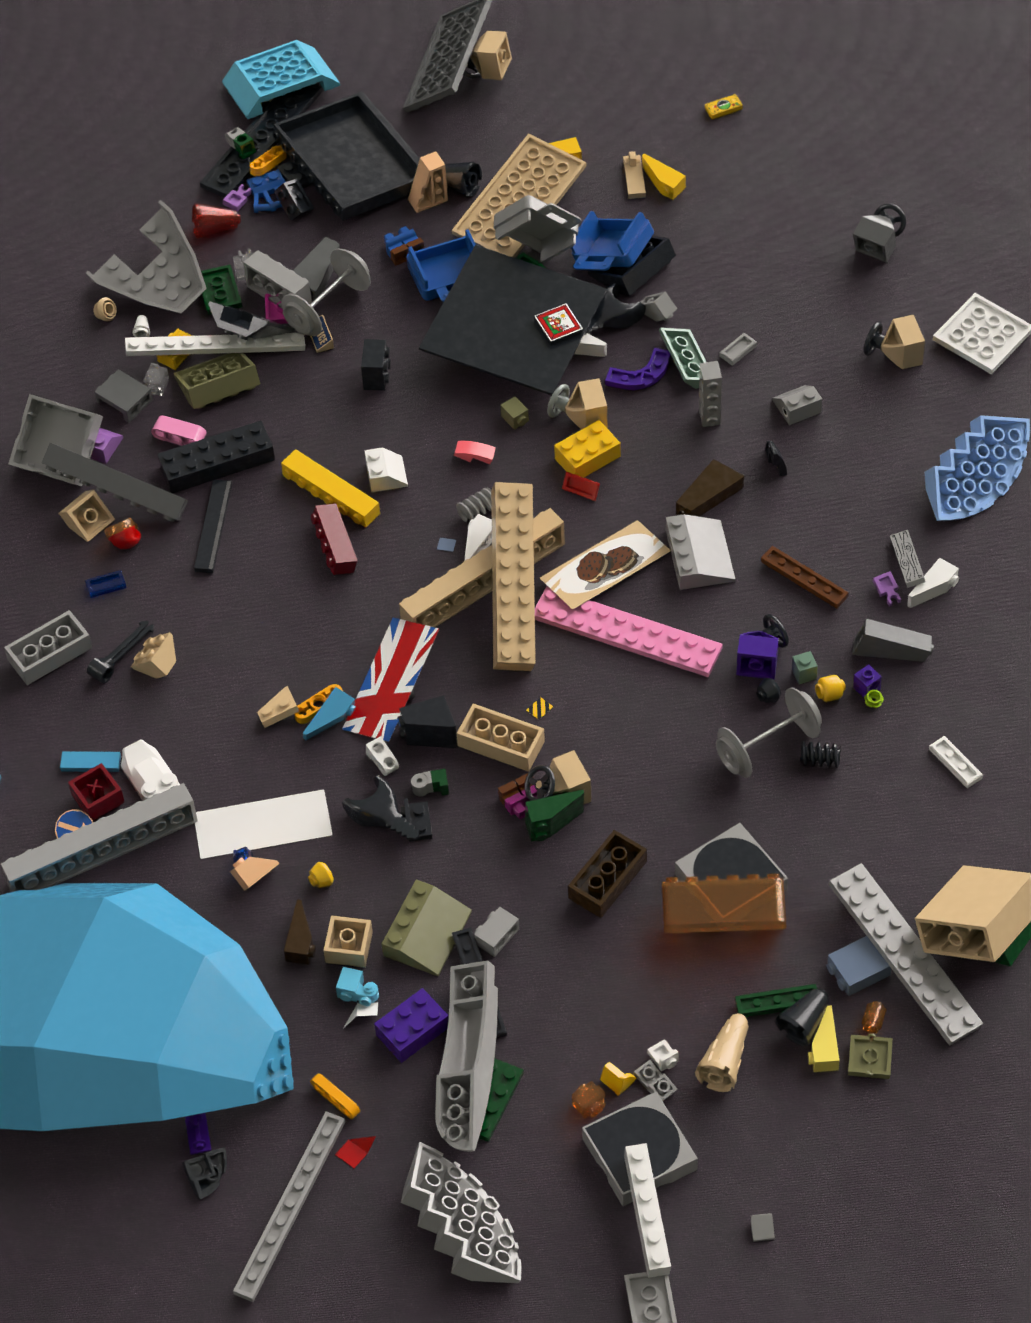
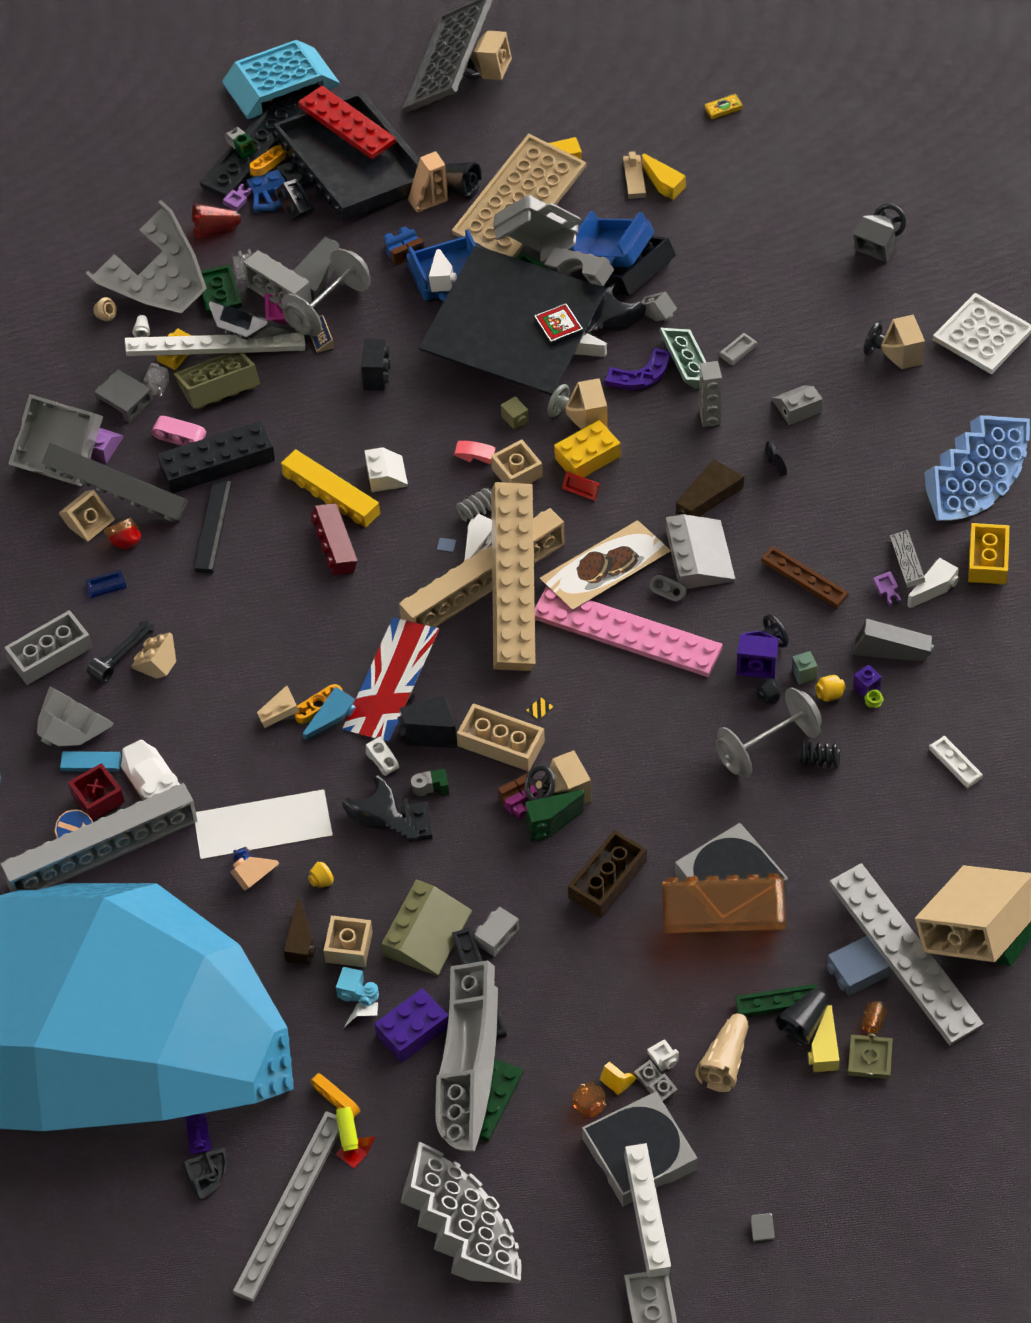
(67, 721): none -> light grey brick
(347, 122): none -> red plate
(347, 1129): none -> neon yellow piece
(441, 273): none -> white slope
(517, 464): none -> tan brick
(595, 268): none -> light grey arch
(668, 588): none -> dark grey plate
(988, 553): none -> yellow brick

